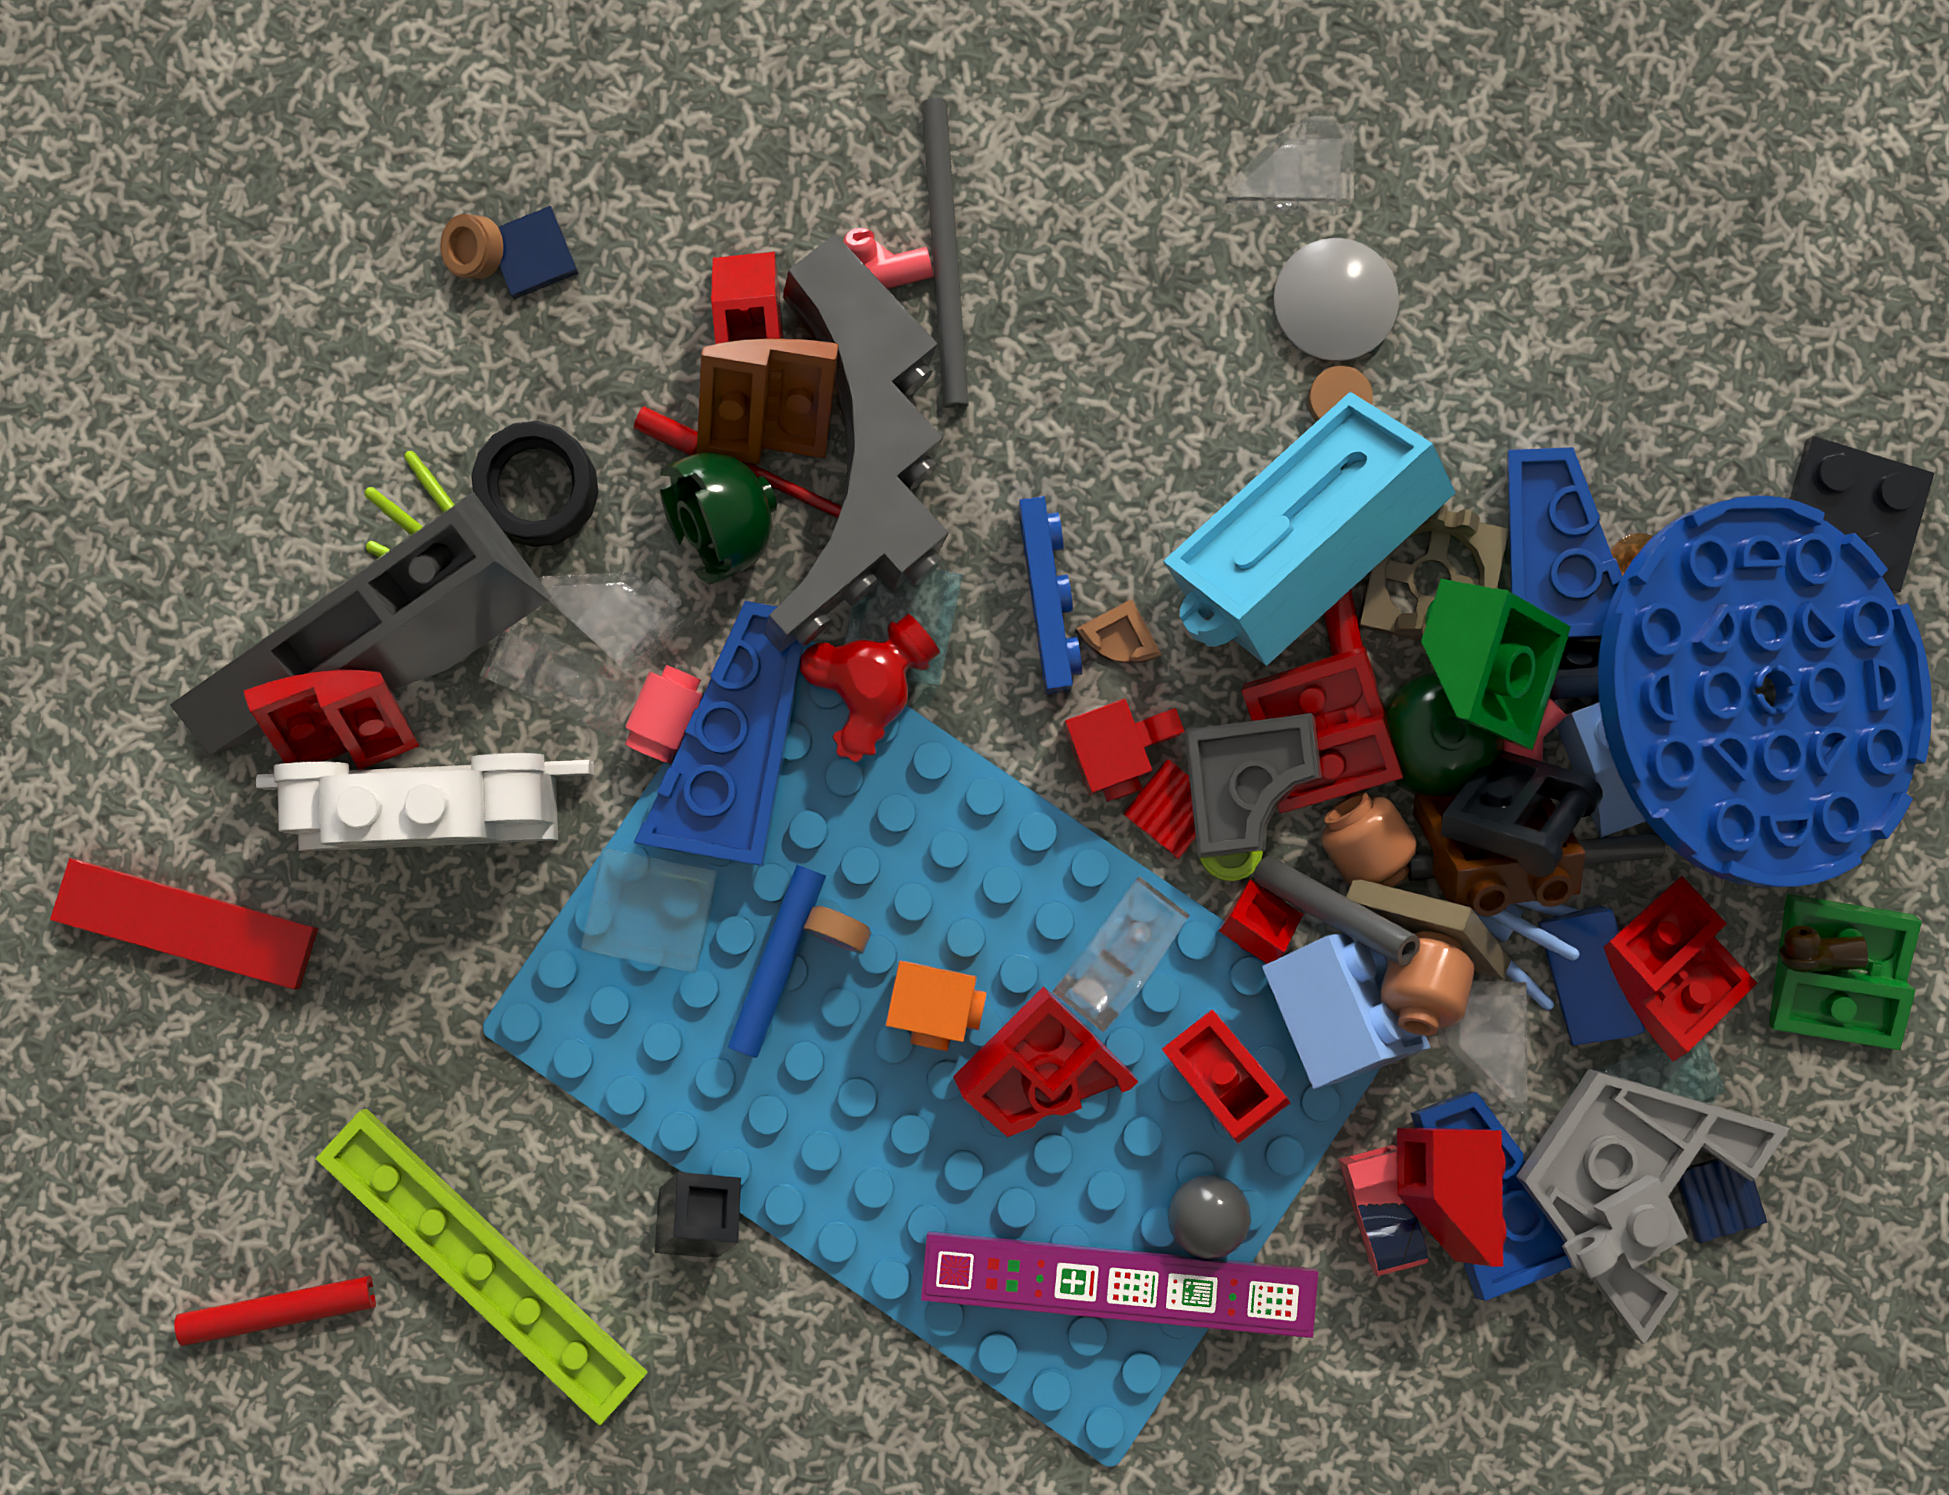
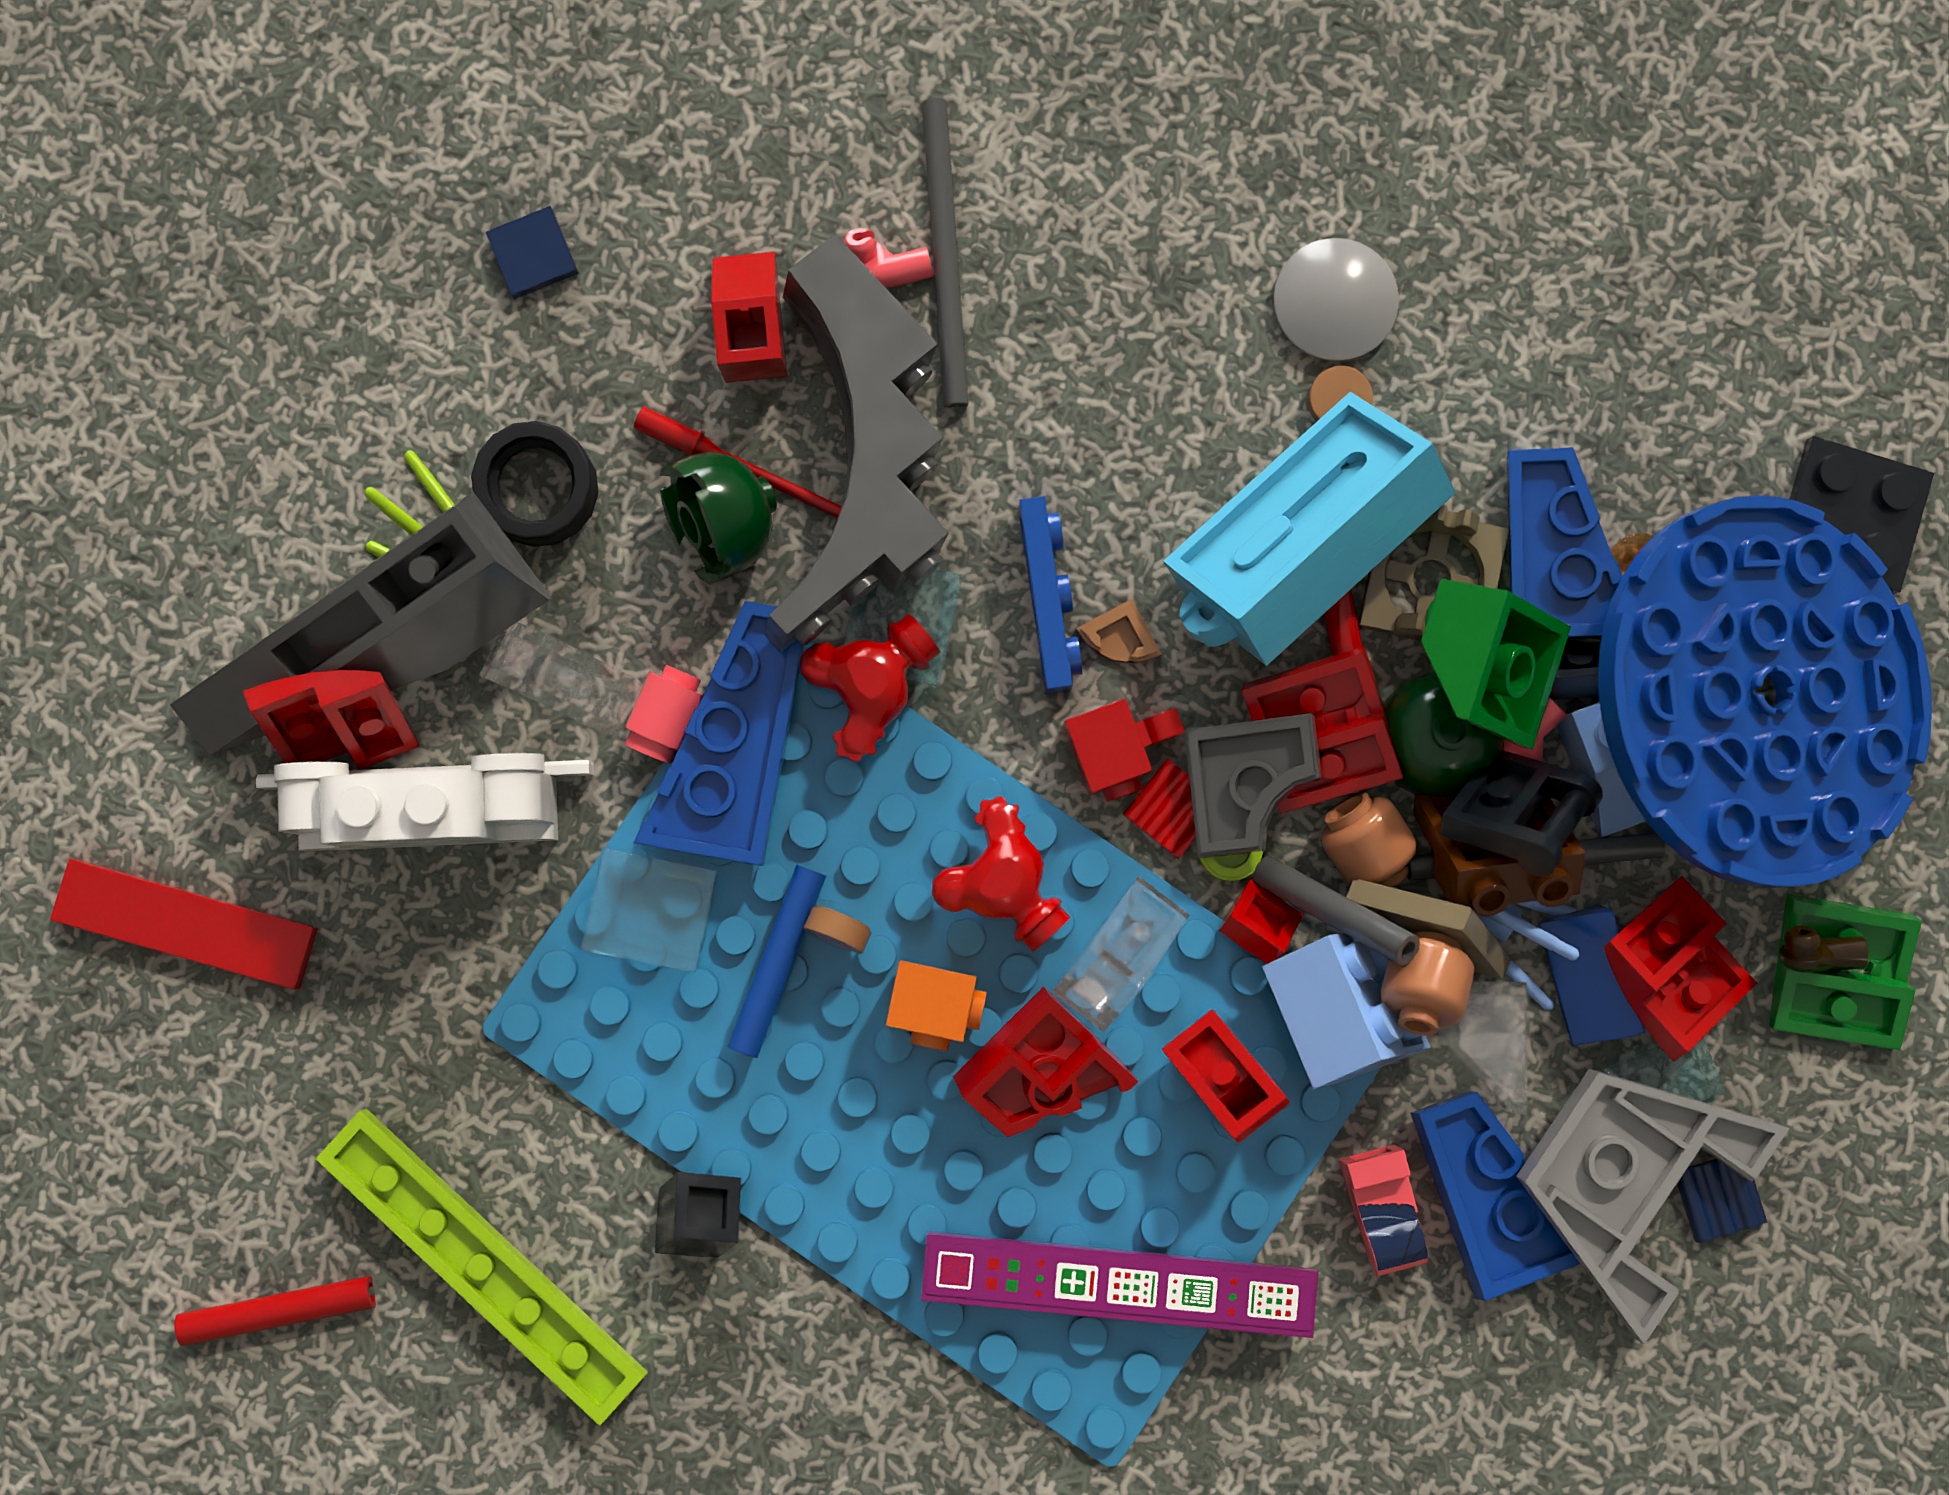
(471, 246): medium nougat tile -> none
(619, 613): clear slope -> none
(766, 397): dark orange slope -> none
(1003, 879): none -> red animal
(1209, 1217): dark grey piece -> none
(1298, 173): clear slope -> none
(1455, 1189): red slope -> none
(1633, 1227): light grey plate -> none

